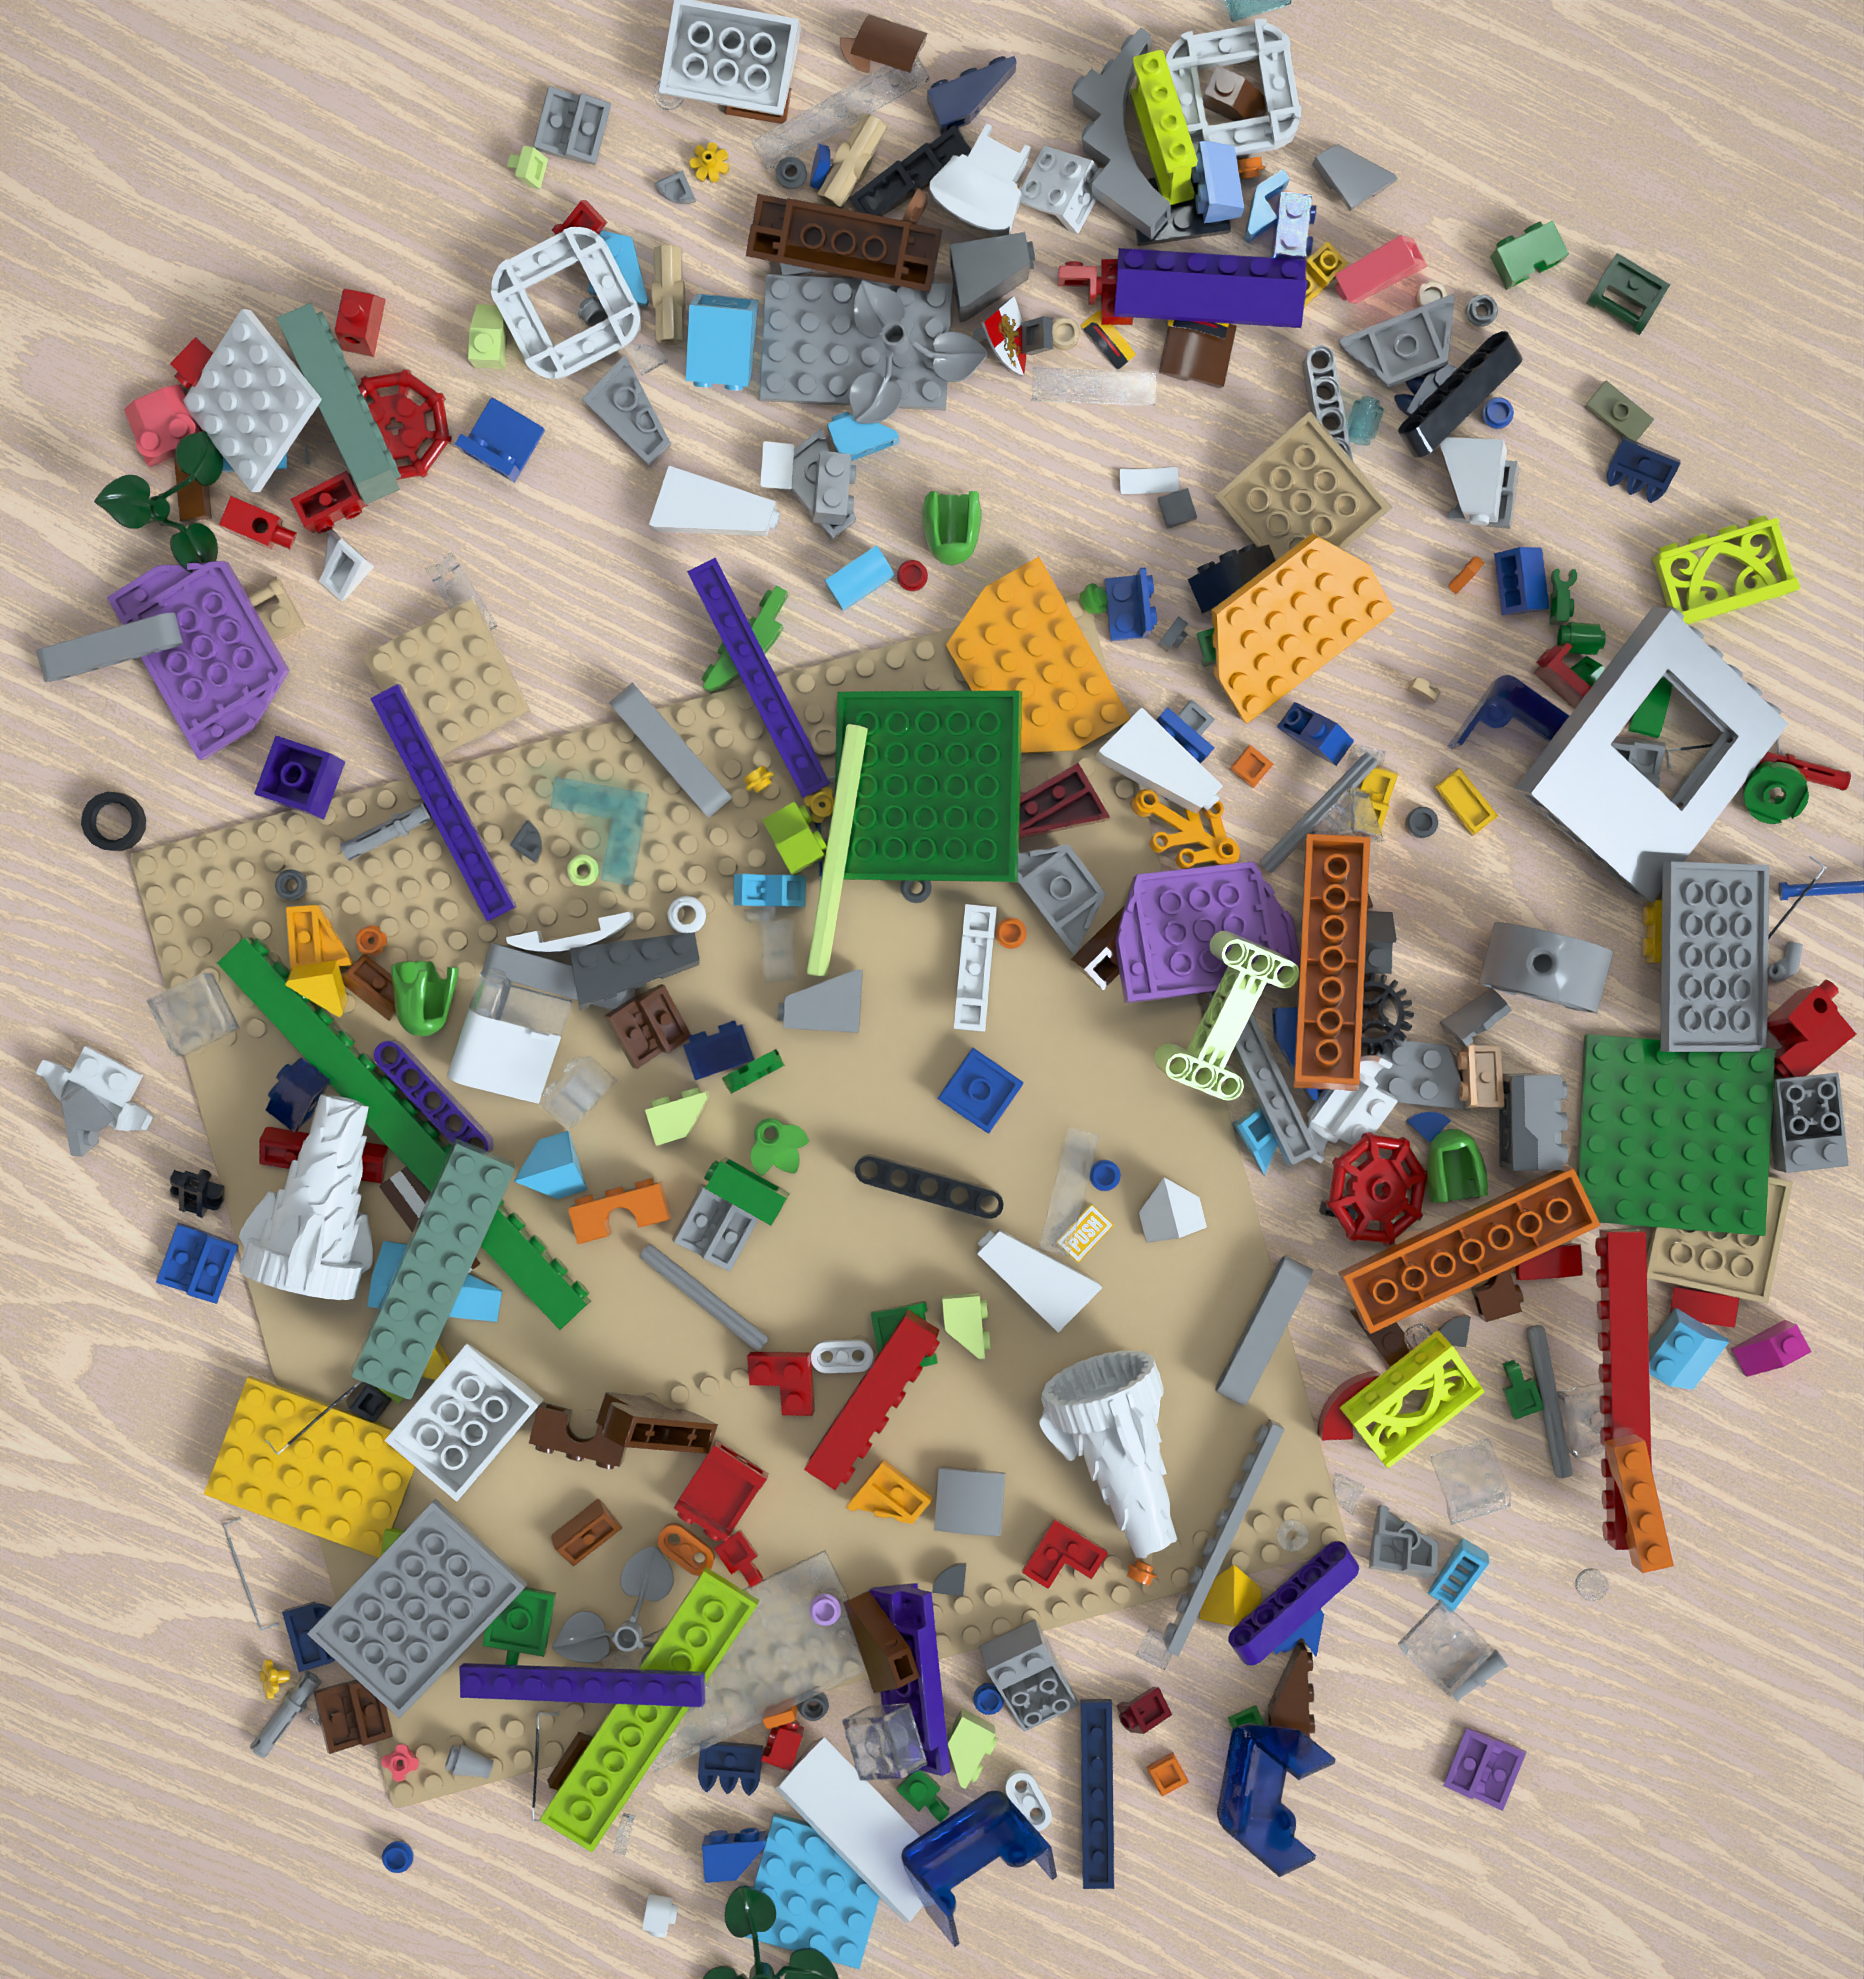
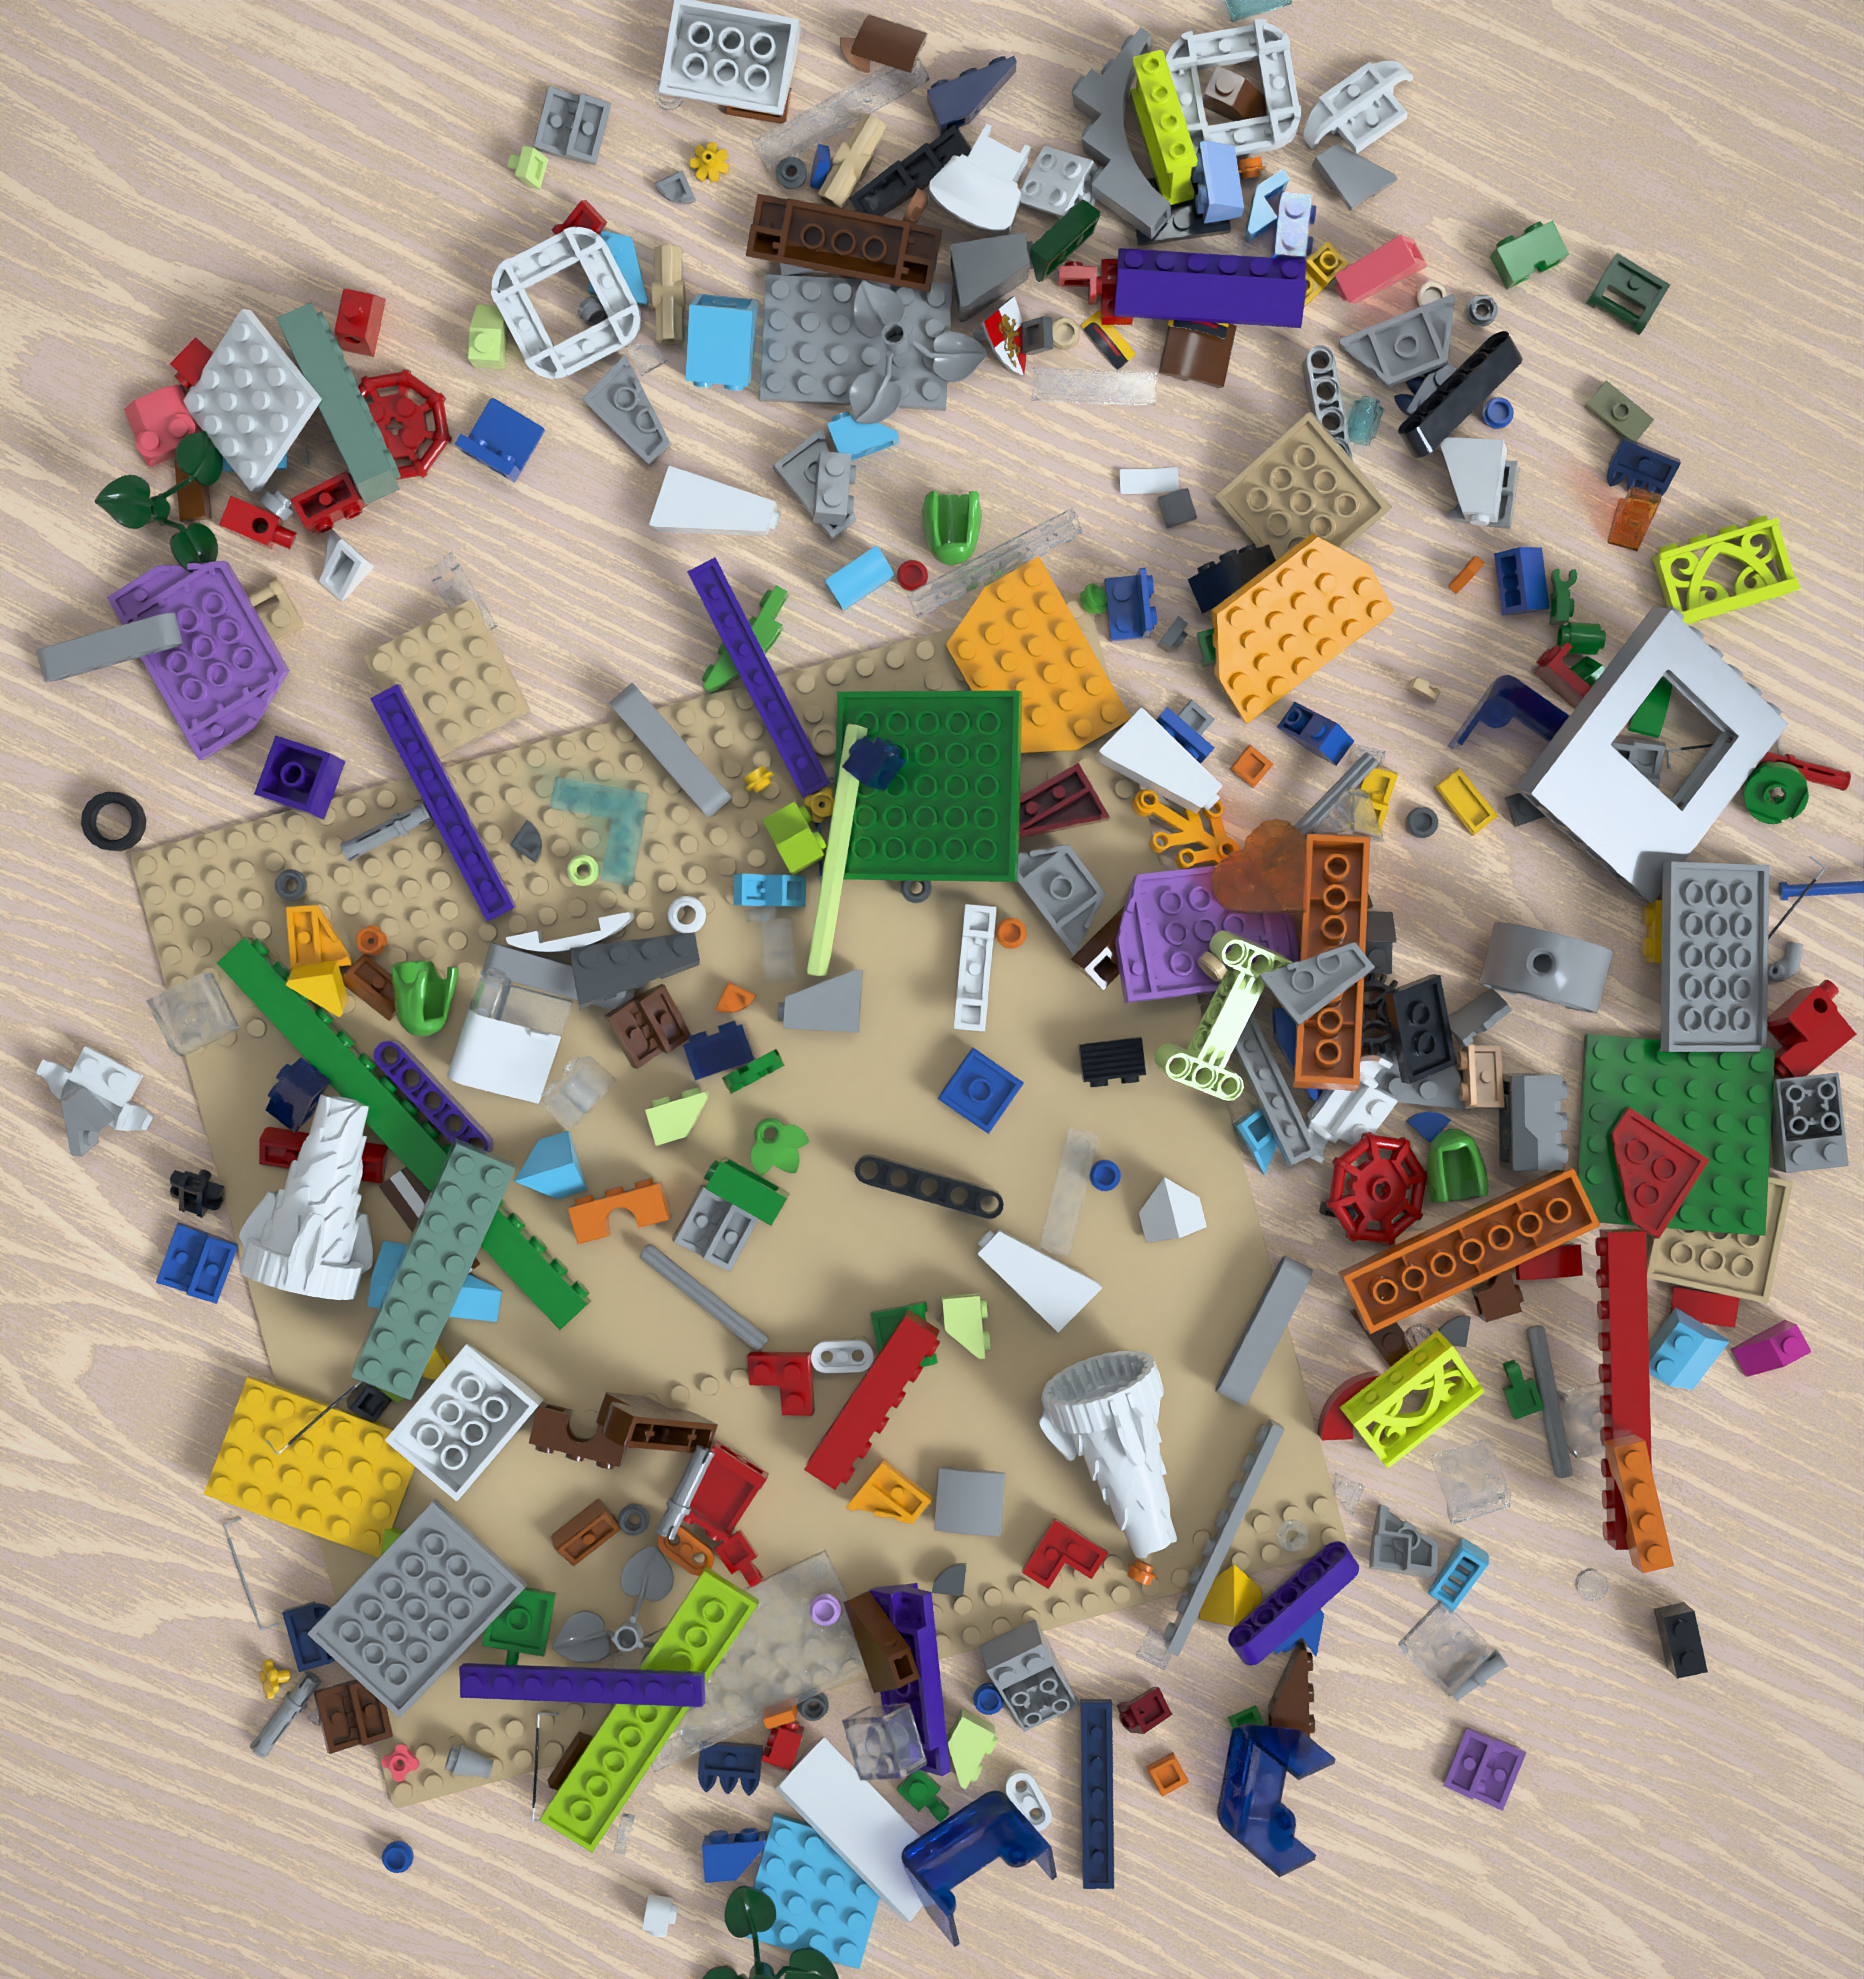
(277, 503): none -> light grey plate
(630, 1528): none -> dark grey plate
(679, 1504): none -> light grey pin
(734, 999): none -> orange tile
(777, 465): white sticker -> none
(874, 762): none -> clear blue brick
(994, 563): none -> clear plate
(1063, 239): none -> dark green slope
(1089, 1231): sticker -> none
(1112, 1060): none -> black brick
(1212, 966): none -> tan tile
(1266, 873): none -> clear orange plate
(1315, 982): none -> light grey wing
(1359, 106): none -> white plate
(1420, 1028): none -> black plate
(1522, 810): none -> dark grey plate
(1633, 518): none -> clear orange slope
(1653, 1171): none -> red plate
(1680, 1640): none -> black brick

